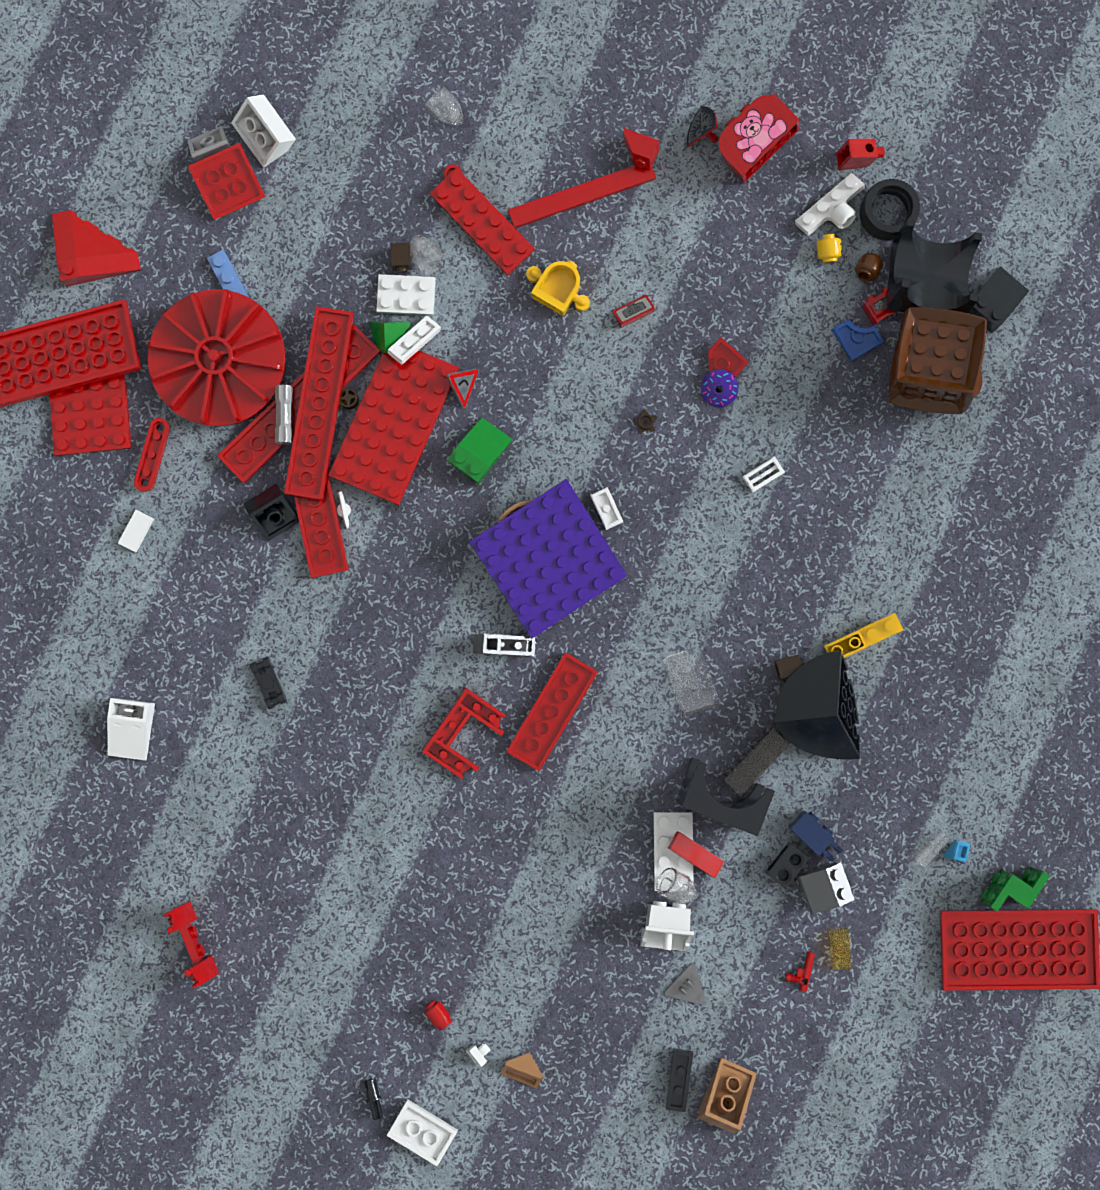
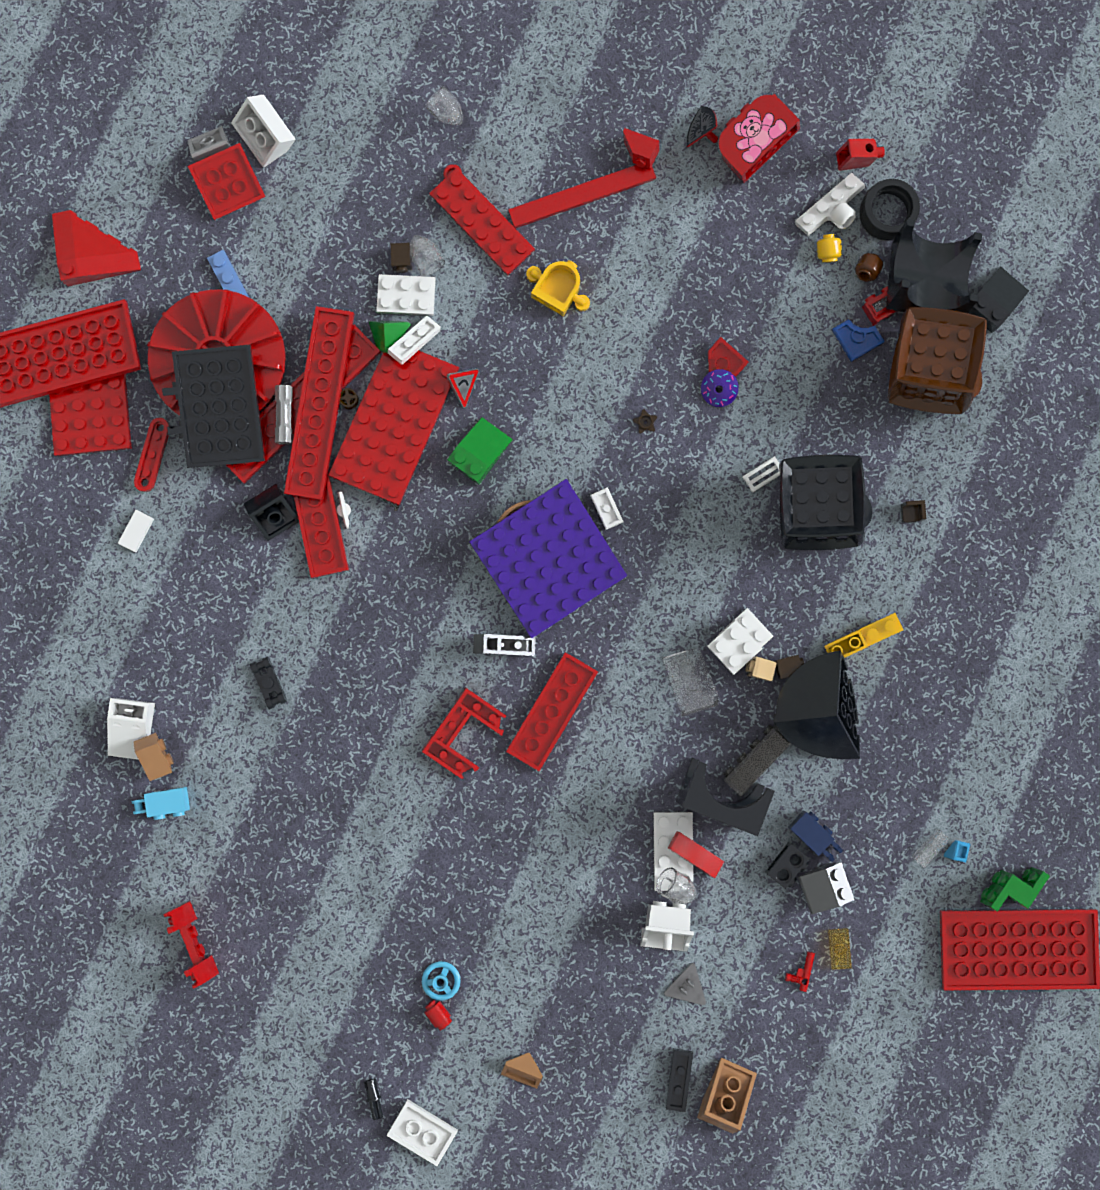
(153, 757): none -> medium nougat brick
(163, 802): none -> medium azure brick
(217, 406): none -> black hinge
(444, 987): none -> medium azure piece
(477, 1054): white tile -> none
(633, 311): slope -> none
(740, 641): none -> white bracket
(761, 668): none -> tan slope
(823, 502): none -> black piece
(913, 511): none -> dark brown panel

